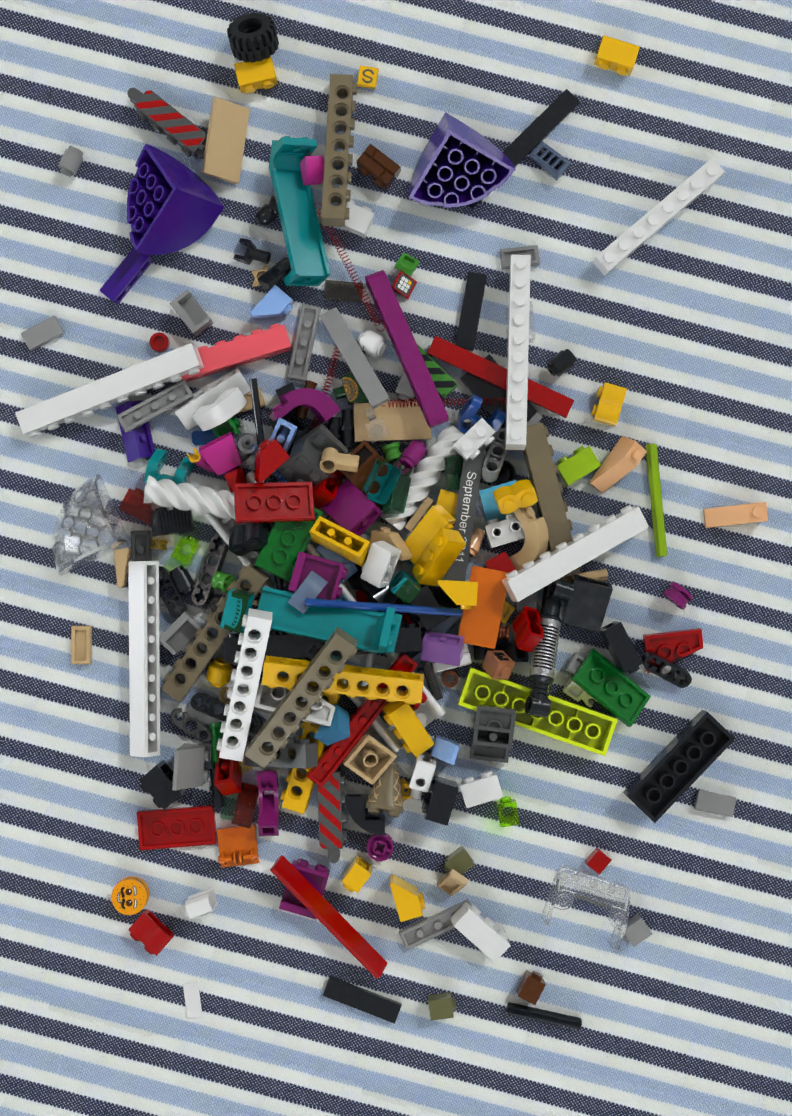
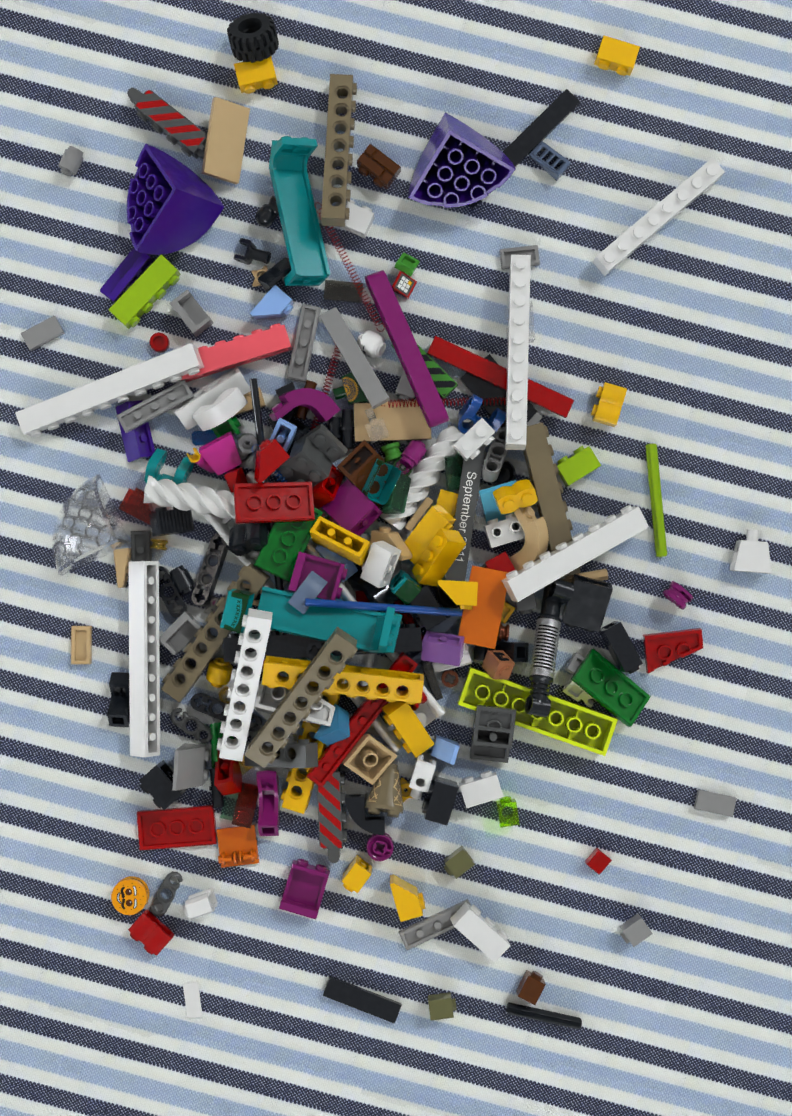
(119, 706): none -> black brick
(145, 291): none -> lime brick
(166, 885): none -> dark grey piece
(178, 551): clear neon green brick -> none
(222, 581): bright green wheel -> none
(312, 170): dark pink brick -> none
(328, 916): red tile -> none
(333, 460): tan piece -> none
(367, 77): yellow tile -> none
(452, 882): tan tile -> none
(471, 310): black tile -> none
(476, 540): light nougat cone -> none
(527, 629): red brick -> none
(561, 362): black brick -> none
(600, 891): clear windscreen -> none
(619, 462): light nougat slope -> none
(662, 662): black beam -> none
(679, 765): black brick -> none
(735, 515): light nougat slope -> none
(751, 555): none -> white torso

